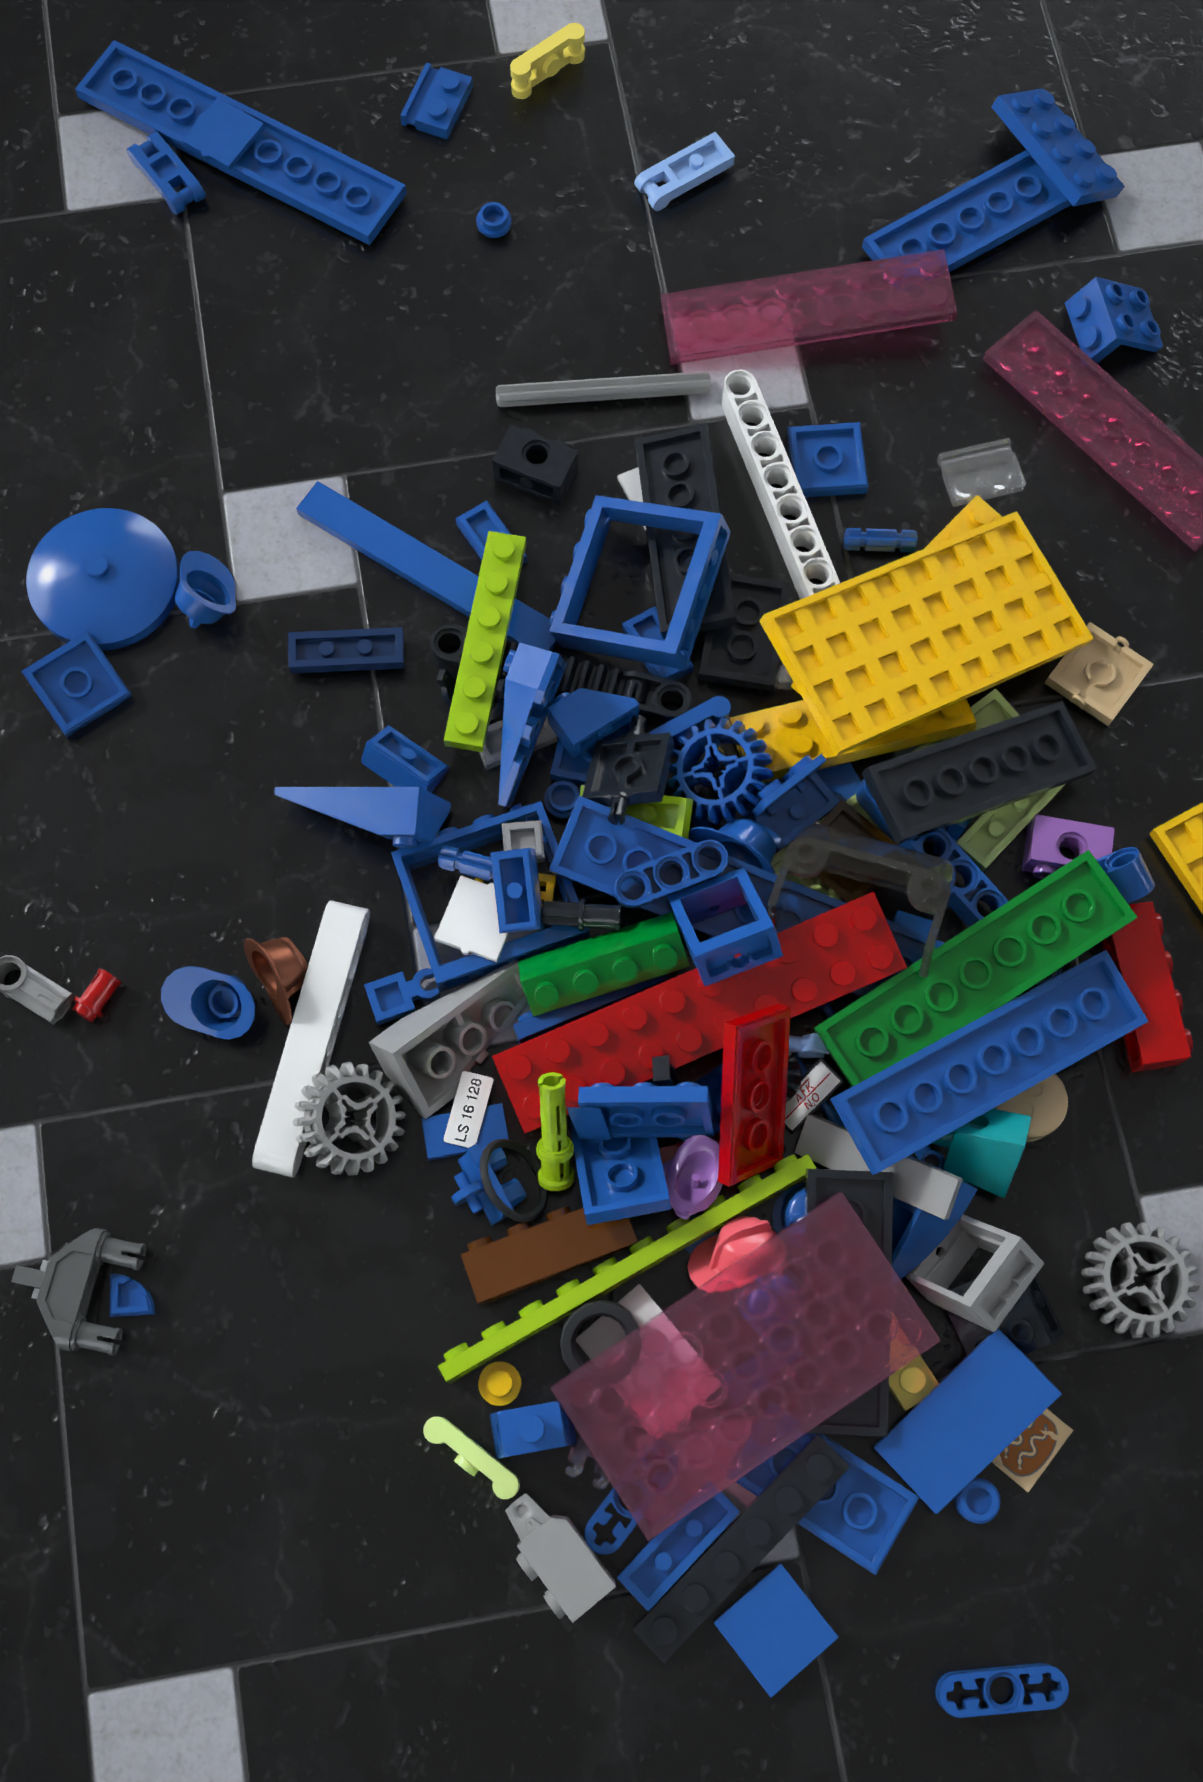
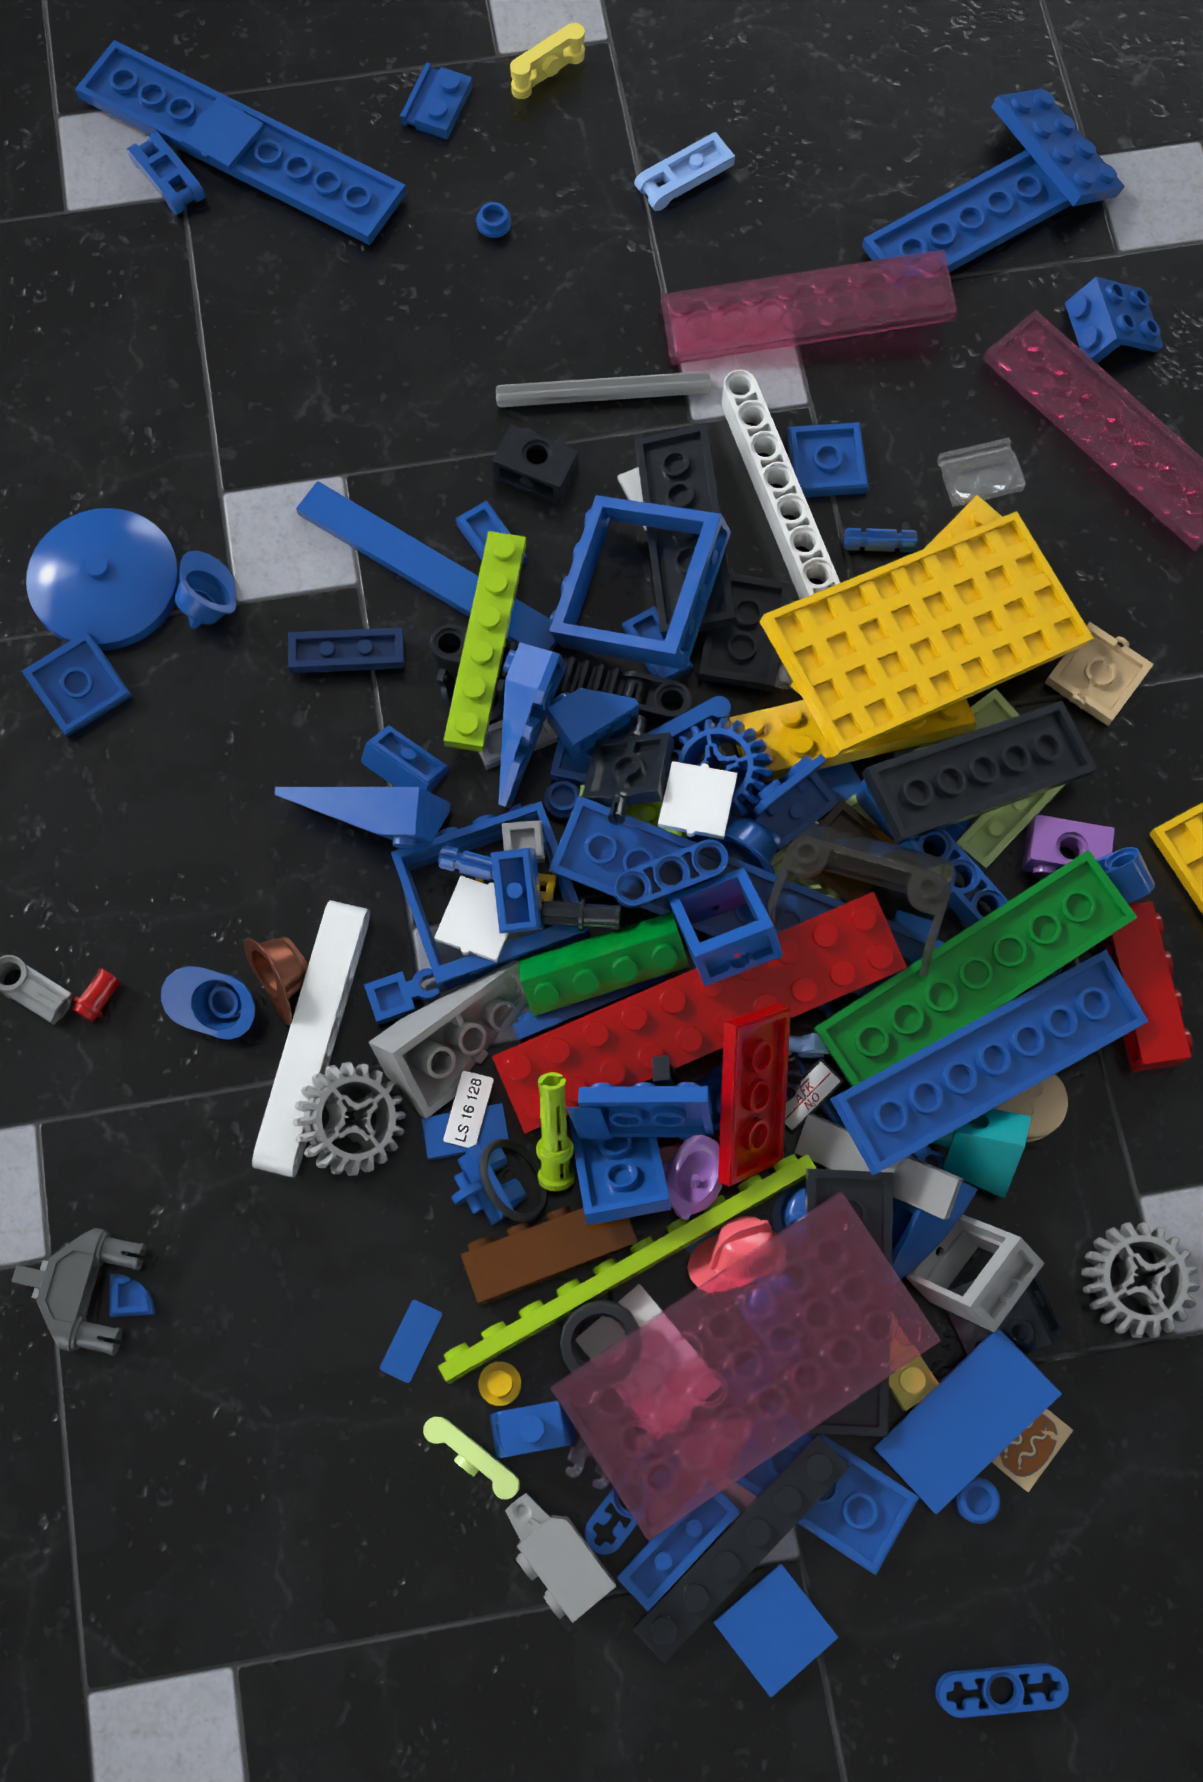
(411, 1341): none -> blue sticker
(697, 800): none -> white piece

